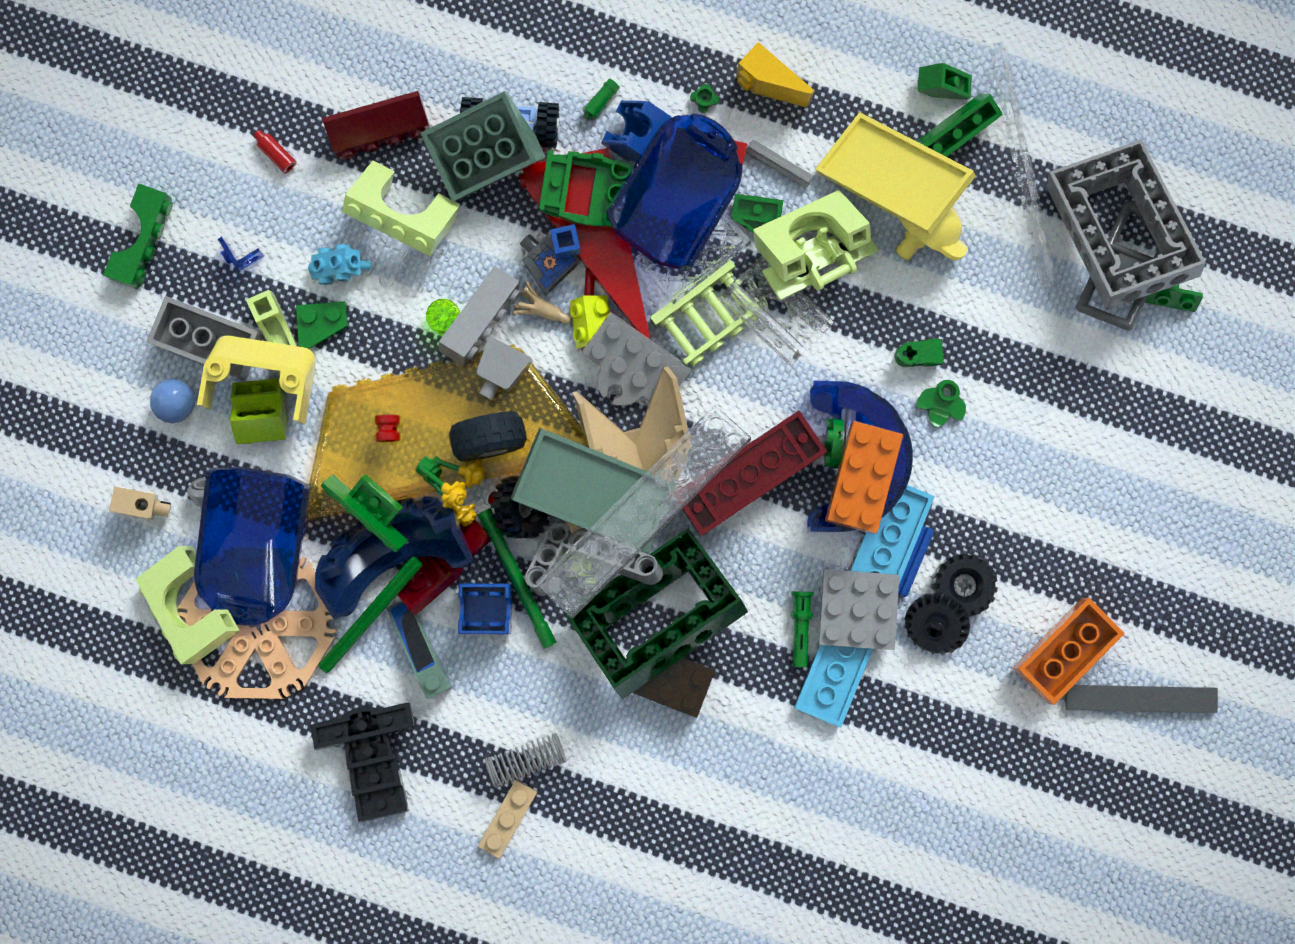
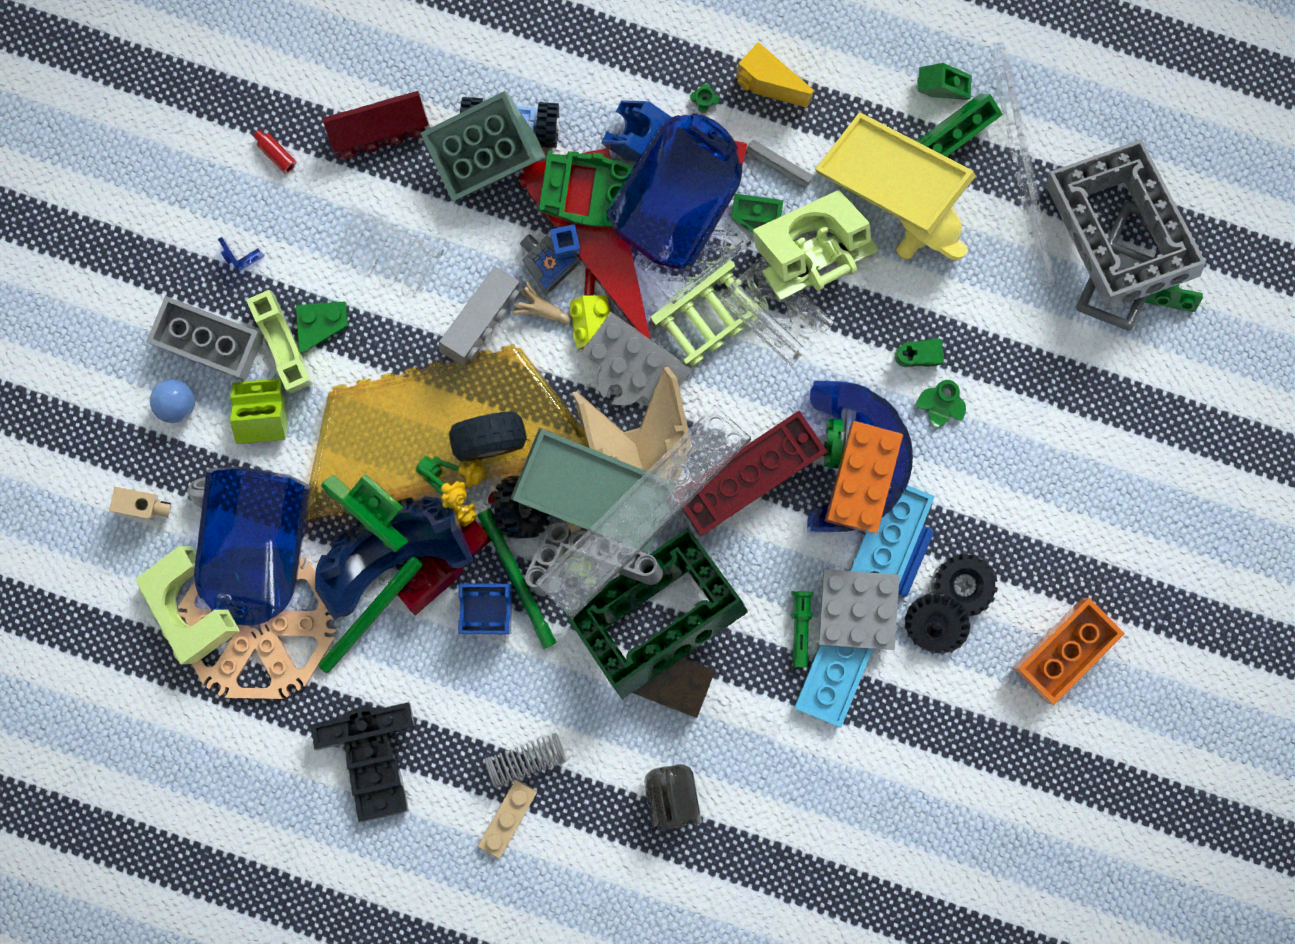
(130, 265): green arch -> none
(294, 362): light yellow windscreen -> none
(336, 264): medium azure brick -> none
(387, 428): red wheel -> none
(418, 231): yellowish green arch -> none
(419, 651): slope -> none
(441, 315): clear neon green wheel -> none
(501, 367): light grey torso -> none
(599, 101): green piece -> none
(672, 797): none -> clear smoke cylinder
(1142, 698): dark grey tile -> none

